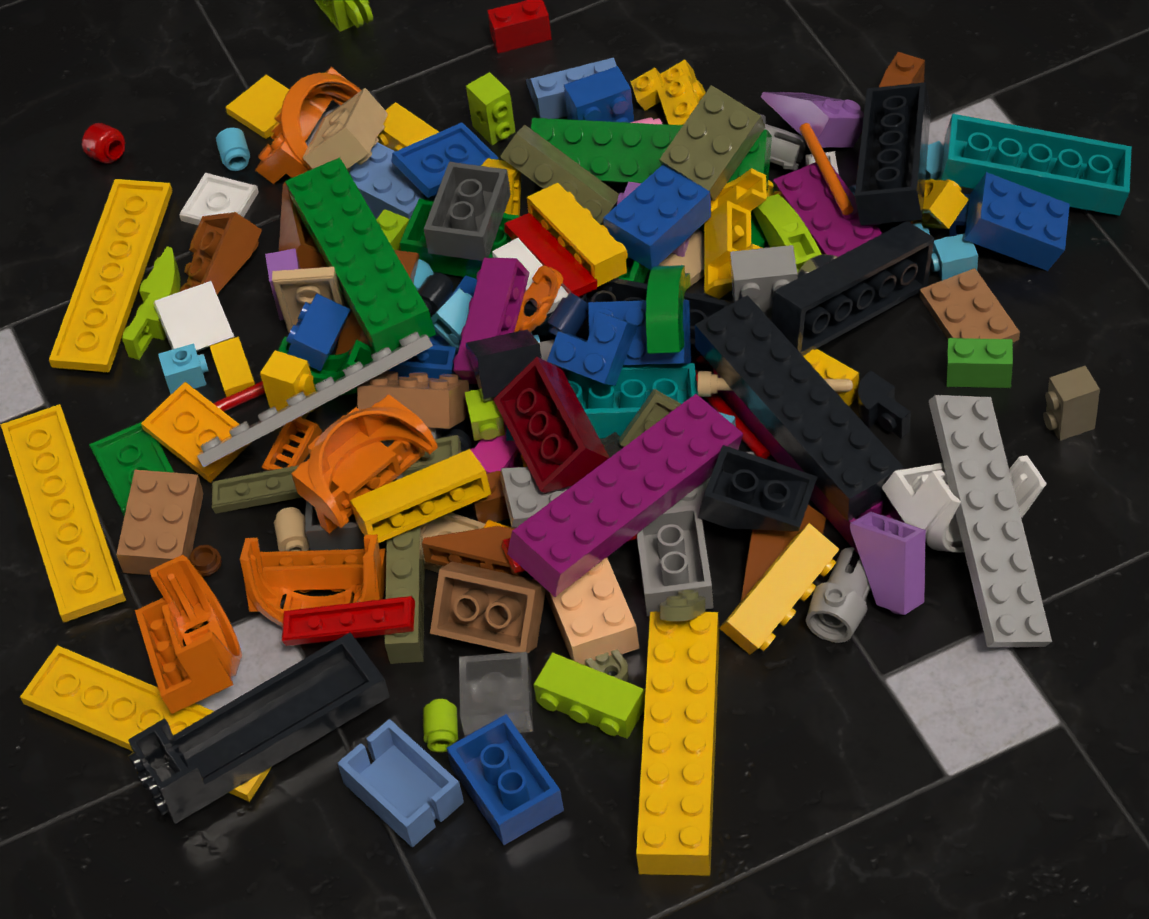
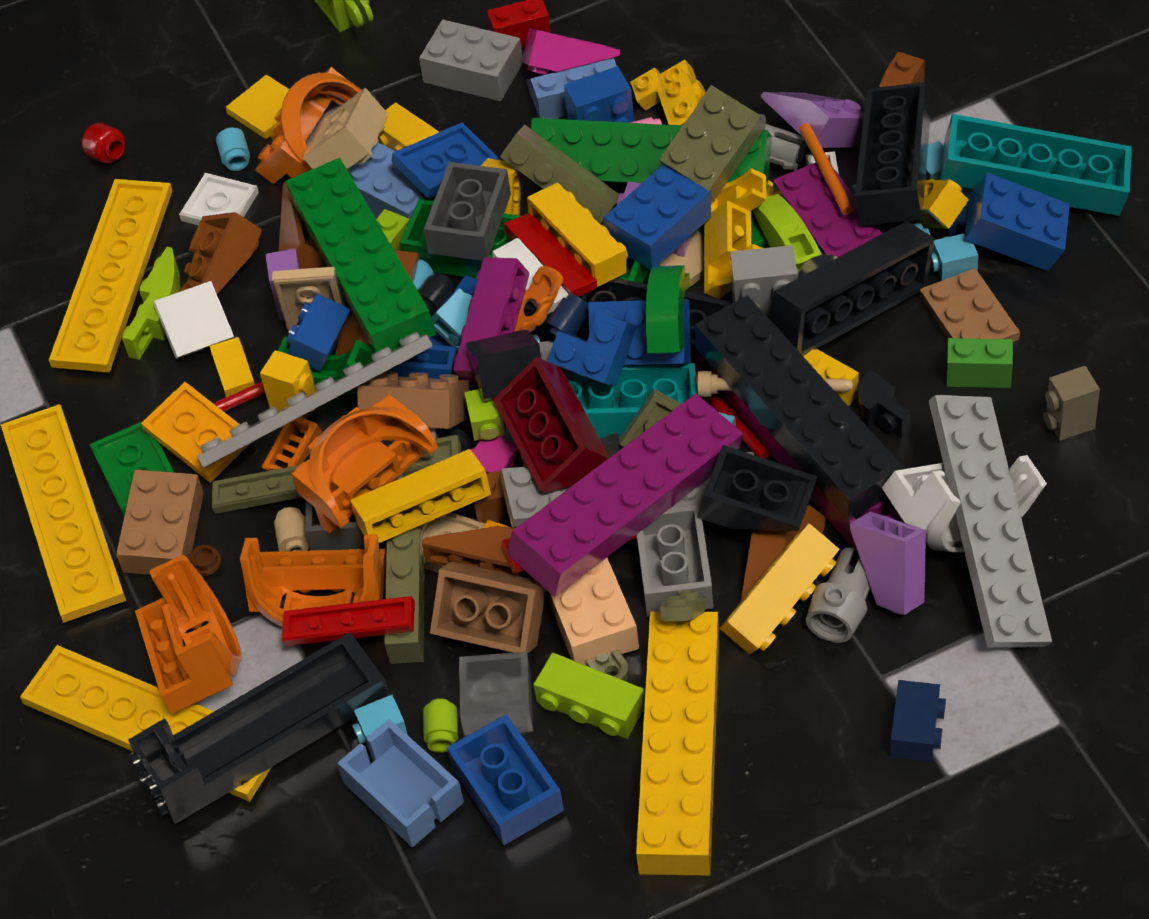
(183, 366): medium azure brick -> none
(374, 715): none -> medium azure brick
(471, 60): none -> light grey brick
(490, 108): lime brick -> none
(557, 52): none -> dark pink slope
(915, 721): none -> dark blue brick

